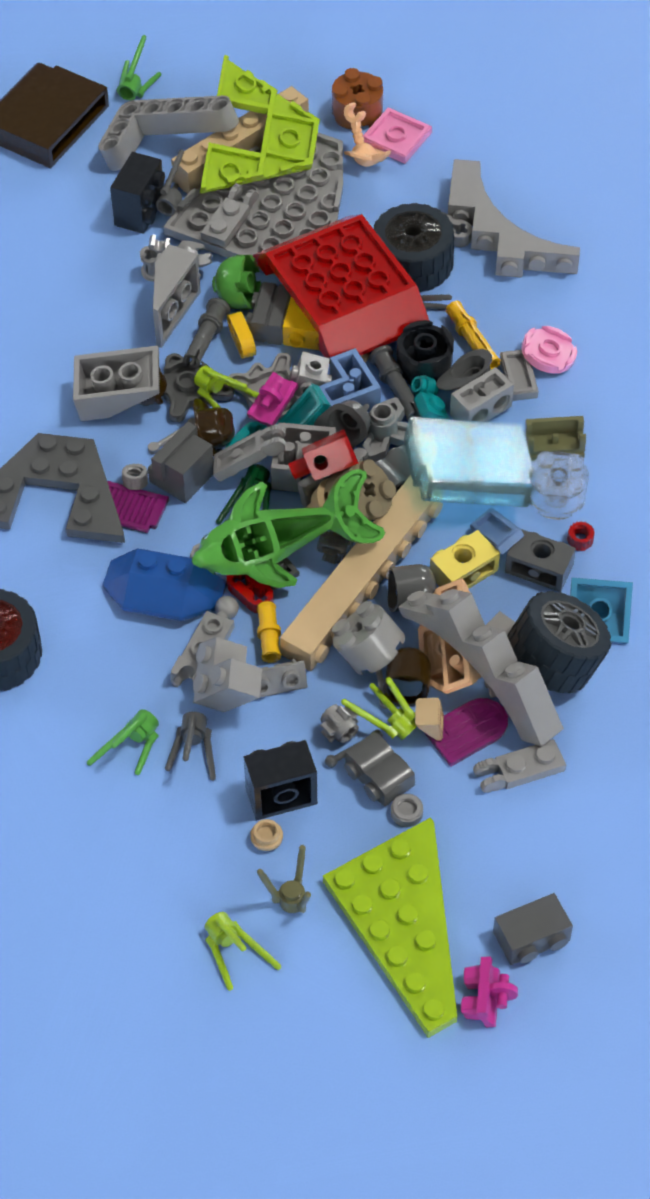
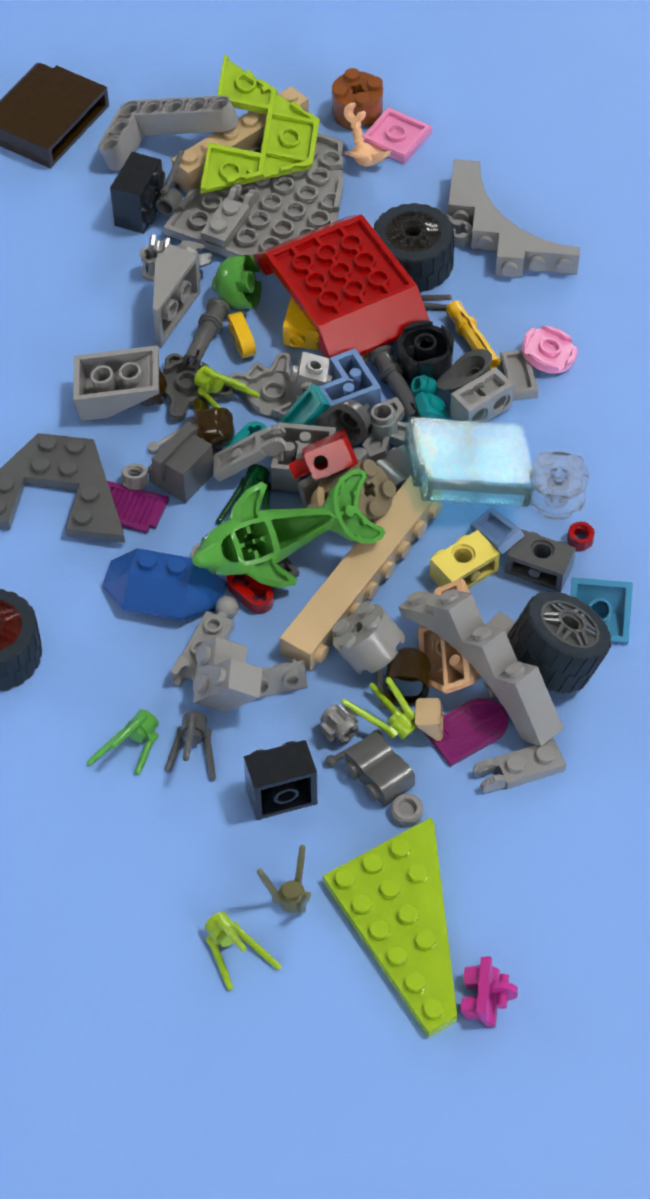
(130, 83): bright green plant -> none
(266, 835): tan plate -> none
(268, 632): yellow pin -> none
(269, 313): dark grey brick -> none
(272, 400): dark pink hips -> none
(333, 546): clear smoke gear -> none
(407, 581): dark grey helmet -> none
(532, 929): dark grey brick -> none
(555, 435): olive hinge -> none

